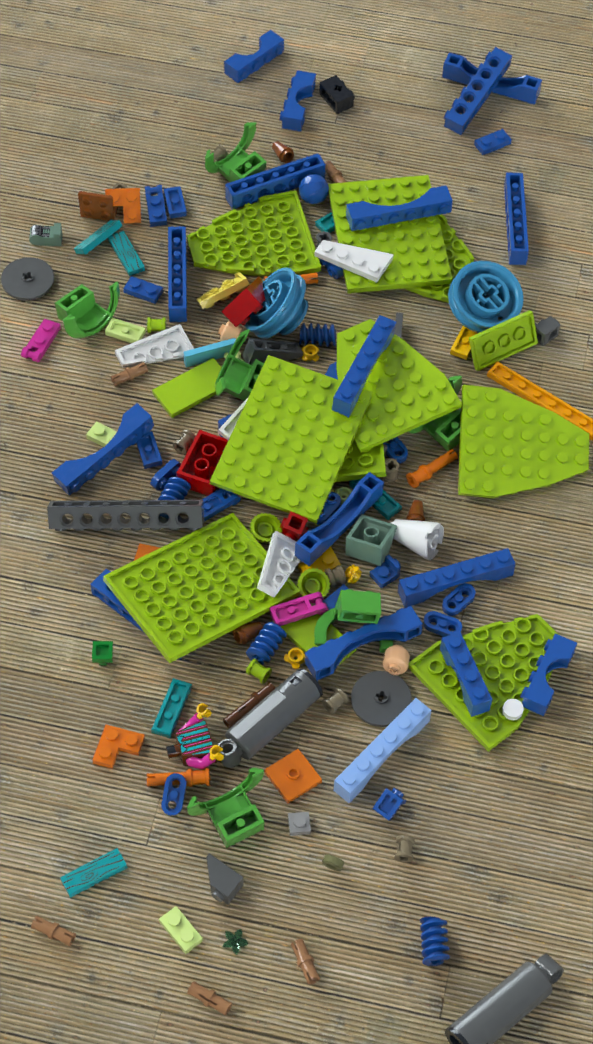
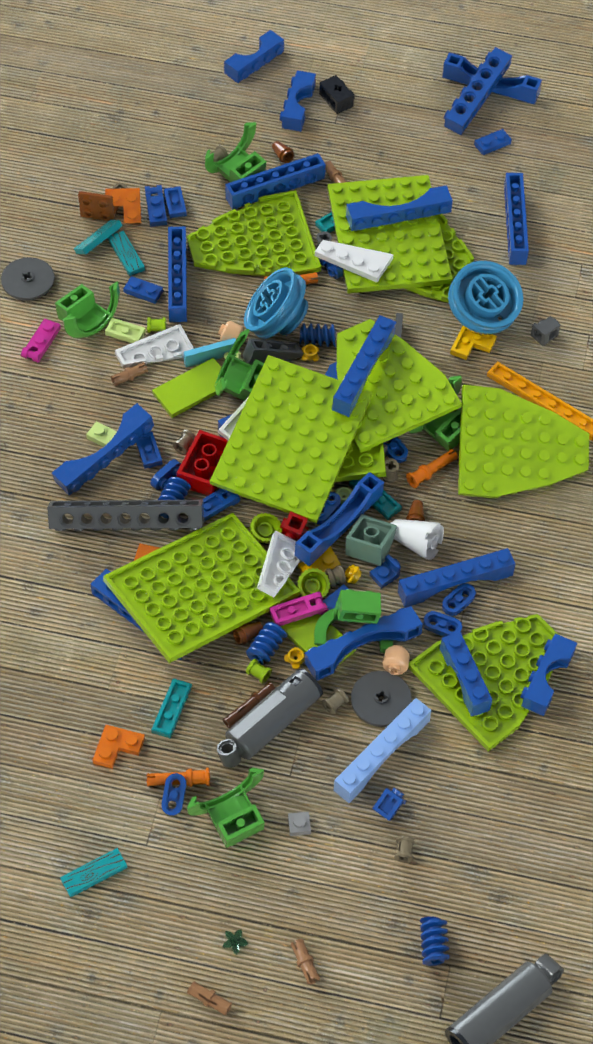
(46, 235): sand green leg -> none
(53, 930): medium nougat pin -> none
(102, 652): green tile -> none
(180, 930): yellowish green plate -> none
(195, 742): torso -> none
(223, 880): dark grey slope -> none
(227, 288): light yellow wing -> none
(245, 303): red slope -> none
(293, 776): orange plate -> none
(313, 189): blue piece -> none
(333, 862): olive tile -> none
(503, 340): lime tile -> none
(512, 709): white tile -> none

